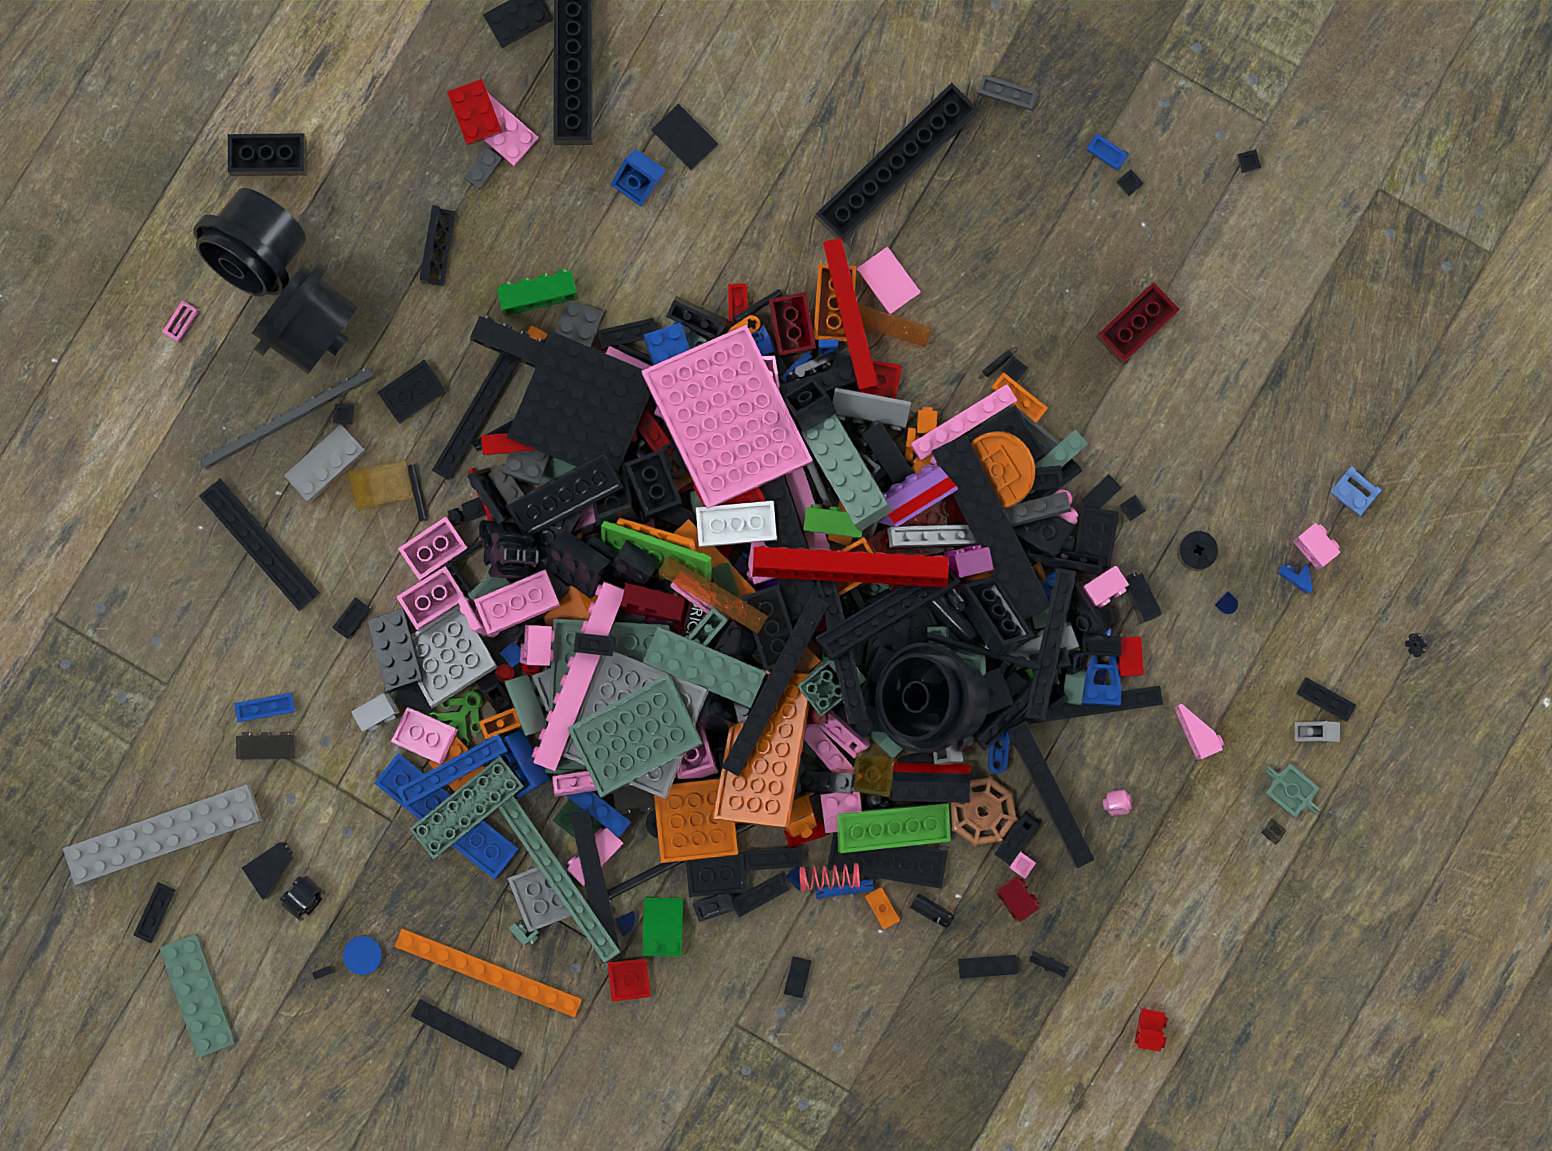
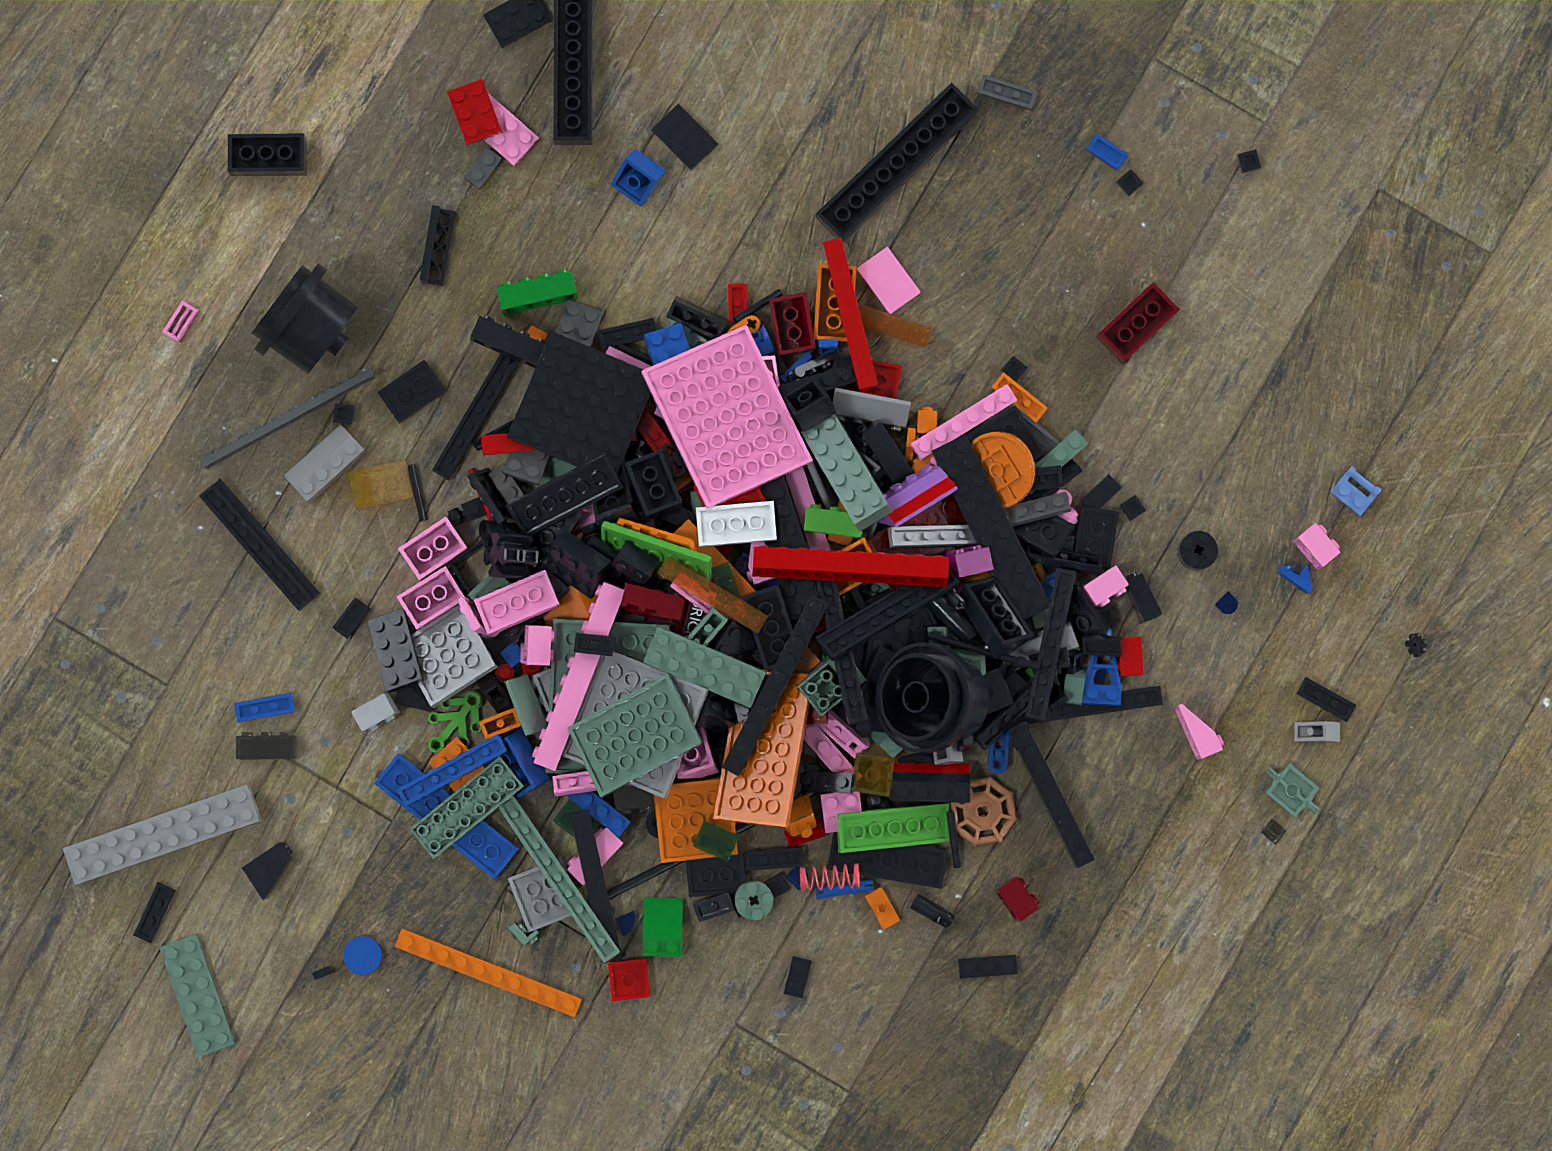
(250, 243): black piece -> none
(302, 897): black brick -> none
(424, 735): bright pink tile -> none
(466, 1034): black plate -> none
(716, 840): none -> clear green plate
(754, 911): none -> sand green plate
(953, 839): none -> black bar
(997, 363): black piece -> none
(1017, 838): black plate -> none
(1022, 865): bright pink plate -> none
(1048, 964): black pin -> none
(1117, 802): bright pink head -> none
(1149, 1030): red brick -> none

